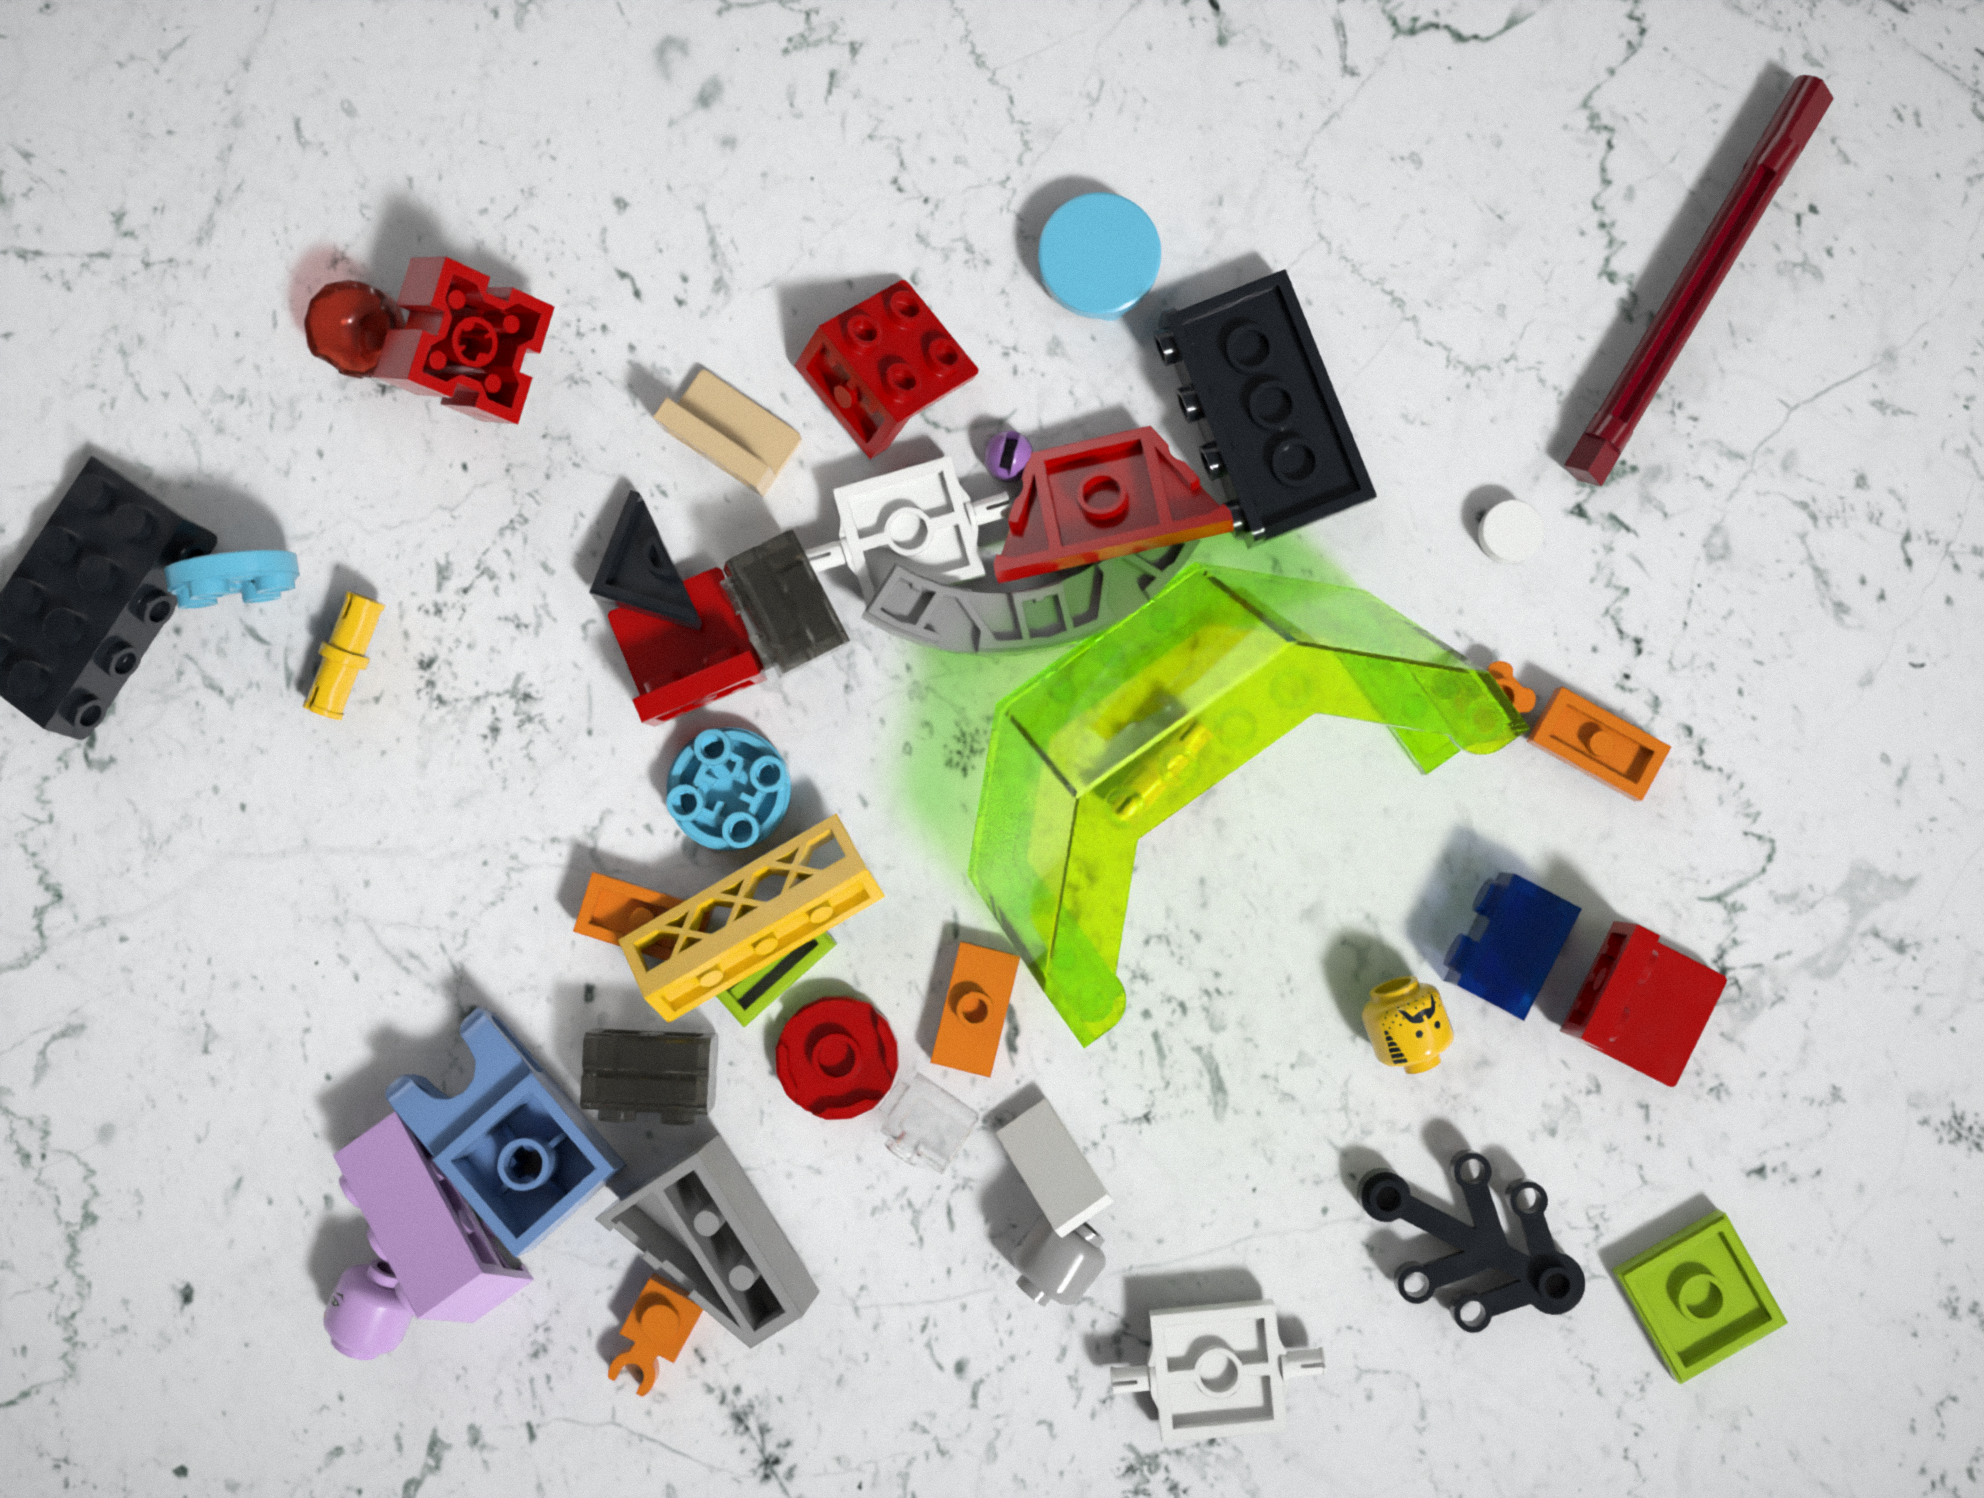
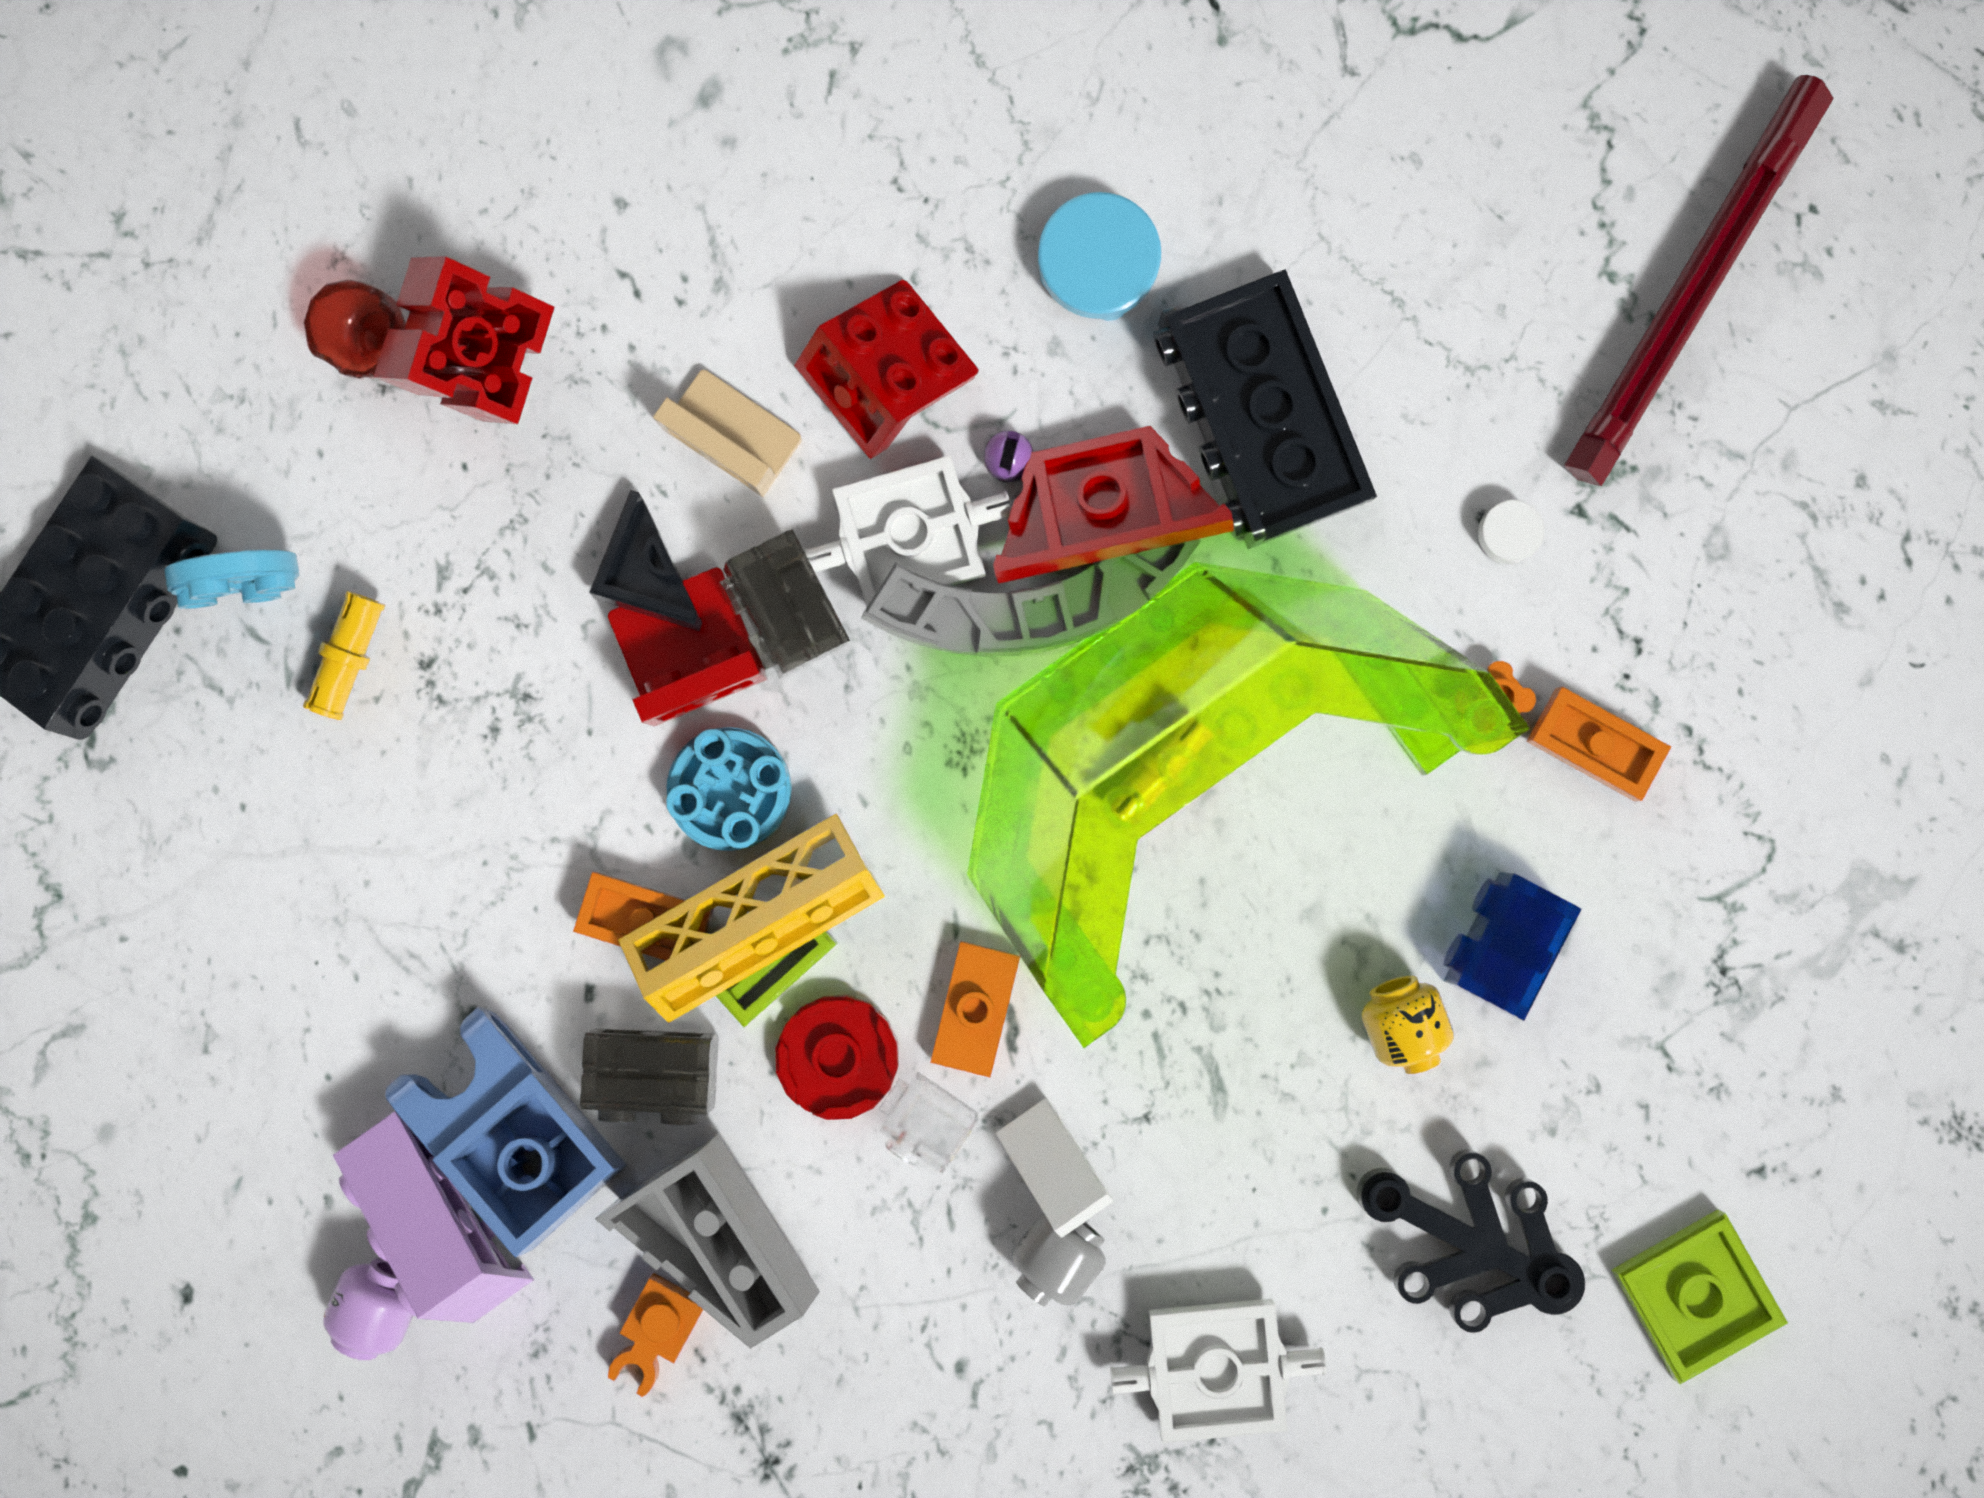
(1644, 1003): red bracket -> none

